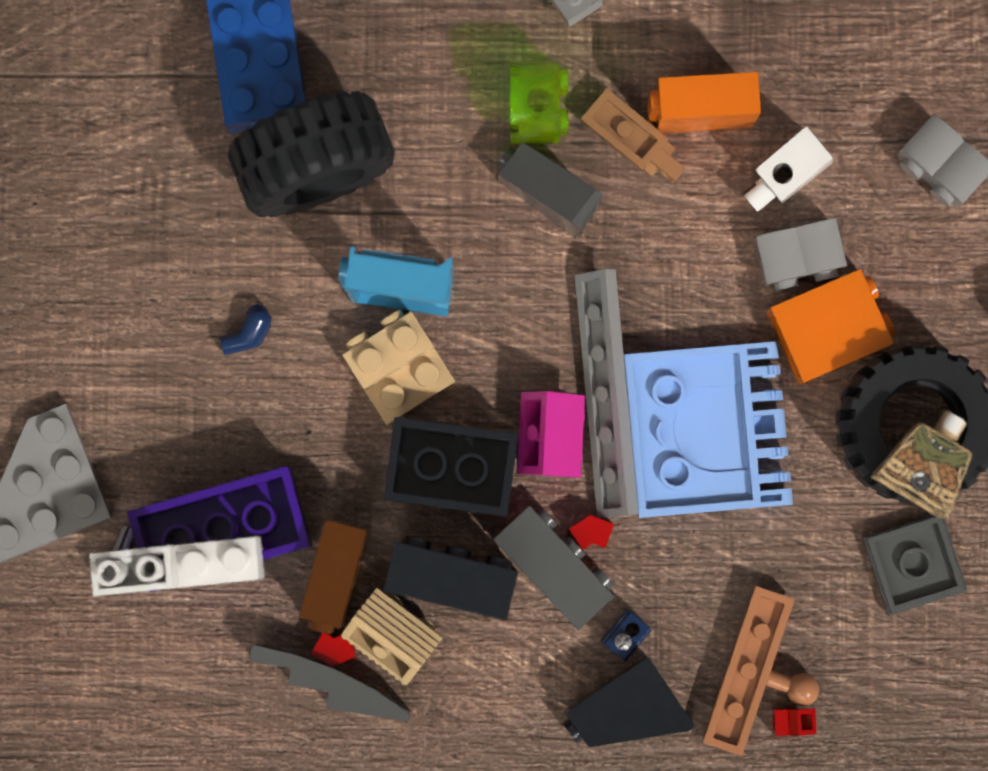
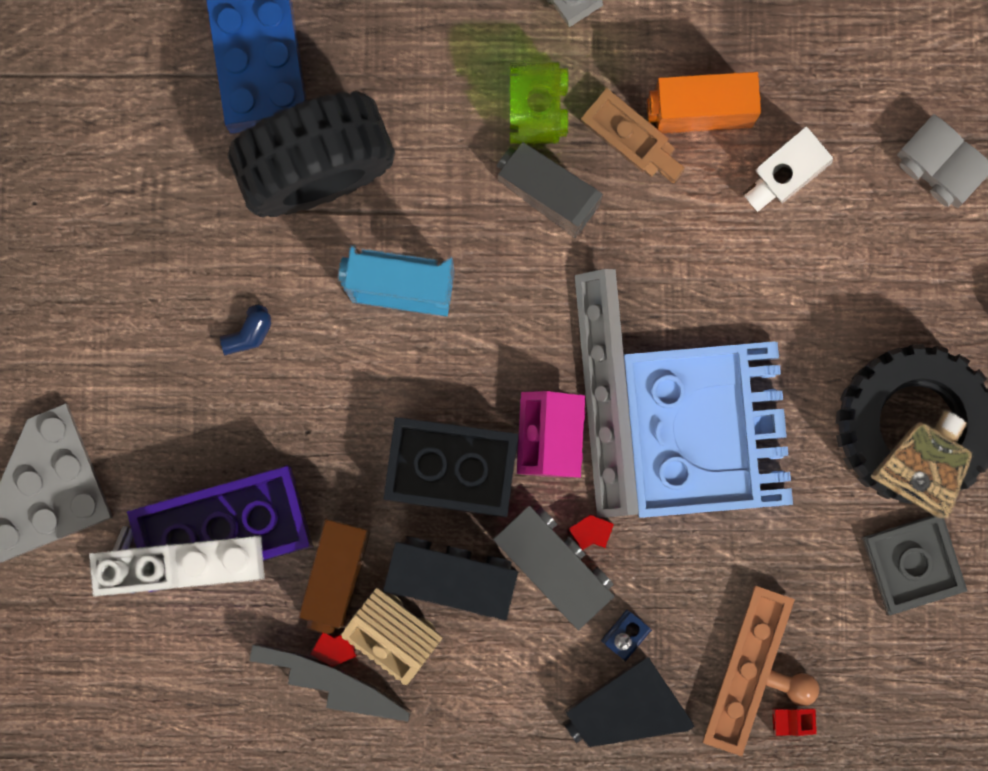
(397, 366): tan plate -> none
(800, 254): light grey brick -> none
(831, 326): orange brick -> none

